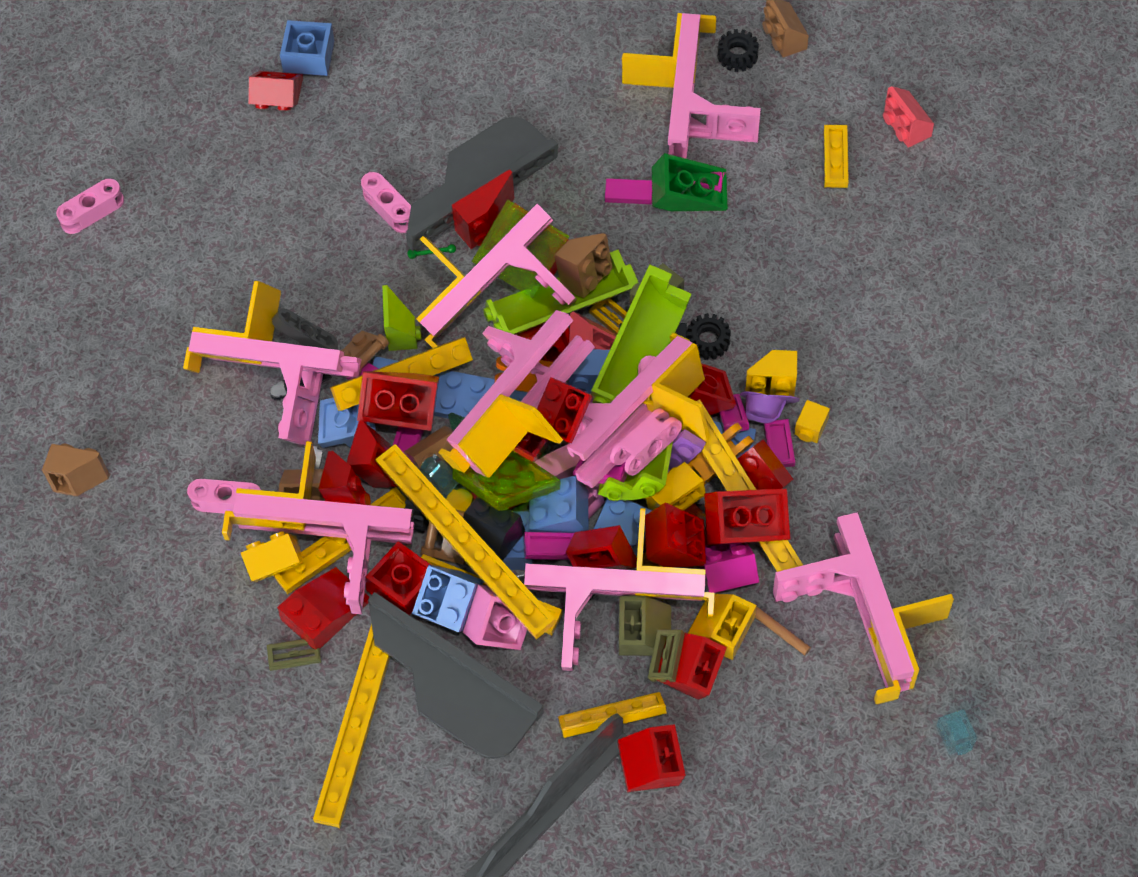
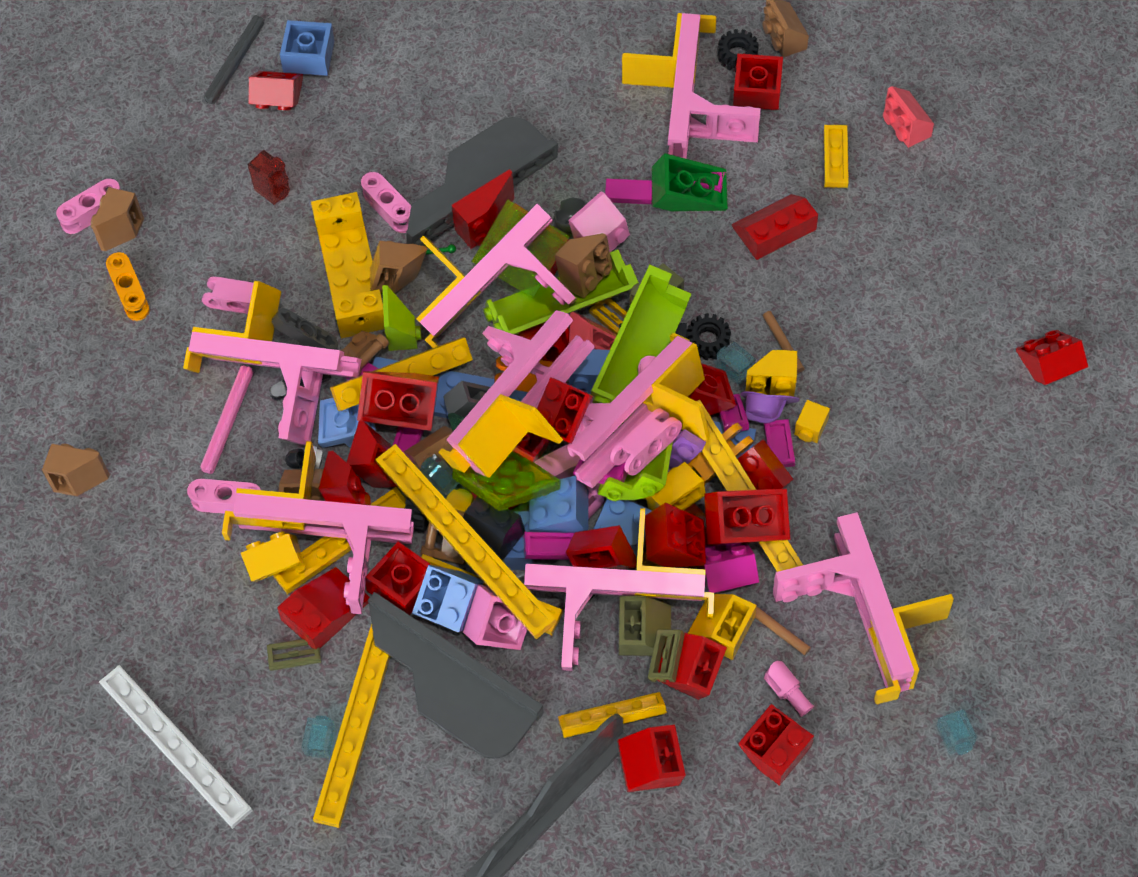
(116, 218): none -> medium nougat slope
(123, 276): none -> light orange piece
(176, 746): none -> white tile
(226, 420): none -> bright pink axle
(228, 294): none -> bright pink piece
(233, 59): none -> dark grey axle
(269, 177): none -> clear red brick
(295, 458): none -> black hinge
(319, 737): none -> clear light blue brick
(348, 264): none -> yellow plate
(395, 265): none -> medium nougat slope
(464, 397): none -> dark grey slope
(568, 208): none -> dark grey hair
(600, 217): none -> bright pink slope
(735, 362): none -> clear light blue brick
(758, 81): none -> red brick
(776, 744): none -> red slope
(777, 225): none -> red slope
(780, 336): none -> medium nougat bar
(787, 687): none -> bright pink arm
(1053, 356): none -> red slope

